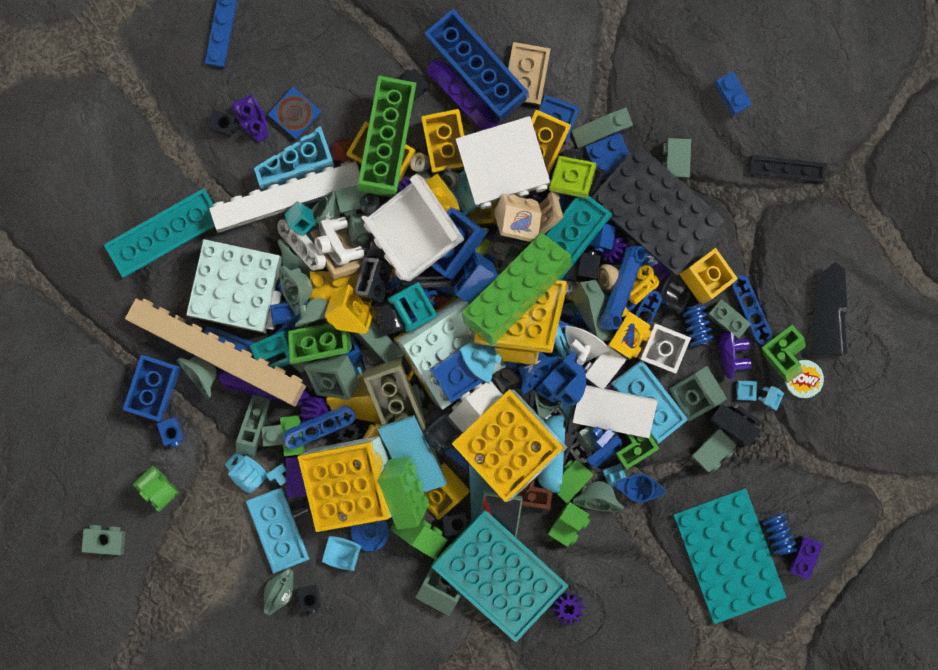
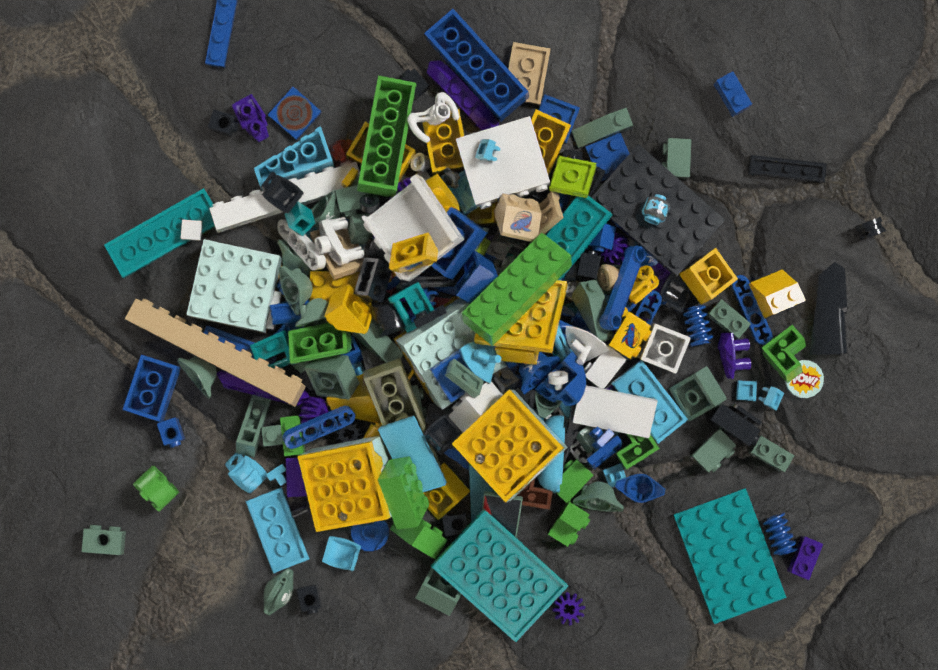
(191, 230): none -> white tile
(281, 192): none -> black piece
(350, 178): none -> yellow tile
(413, 253): none -> yellow slope
(424, 317): none -> black plate
(434, 115): none -> white piece
(464, 378): none -> sand green plate
(486, 149): none -> medium azure tile
(558, 378): none -> white tile
(655, 209): none -> head
(771, 454): none -> sand green brick
(776, 293): none -> yellow slope
(870, 228): none -> black wheel

